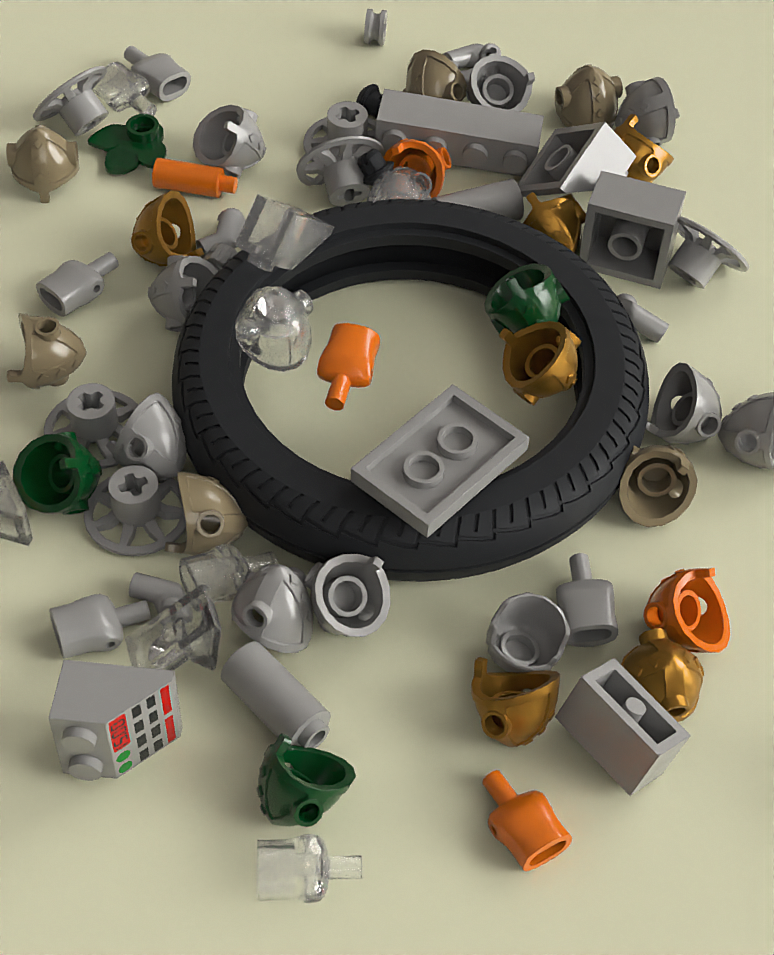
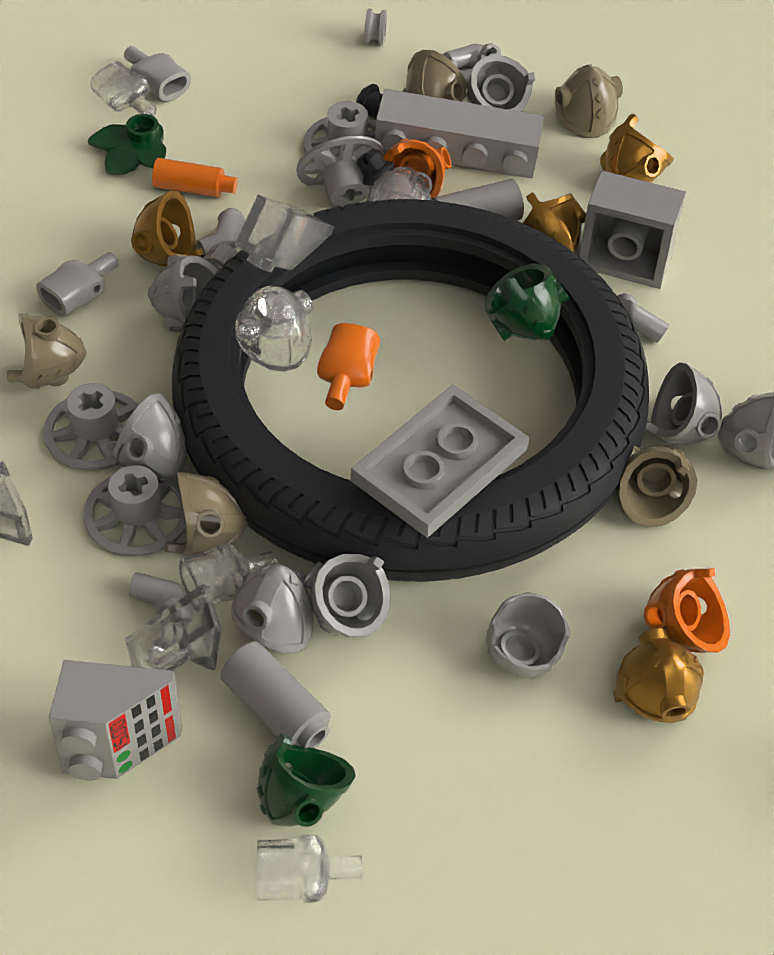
(42, 160): dark tan helmet -> none
(56, 474): dark green helmet -> none
(79, 106): light grey wheel -> none
(94, 624): light grey piece -> none
(229, 140): light grey helmet -> none
(509, 712): pearl gold helmet -> none
(525, 823): orange piece -> none
(540, 360): pearl gold helmet -> none
(575, 159): light grey slope -> none
(587, 605): light grey piece -> none
(622, 726): light grey brick -> none
(653, 106): light grey helmet -> none
(698, 258): light grey wheel -> none

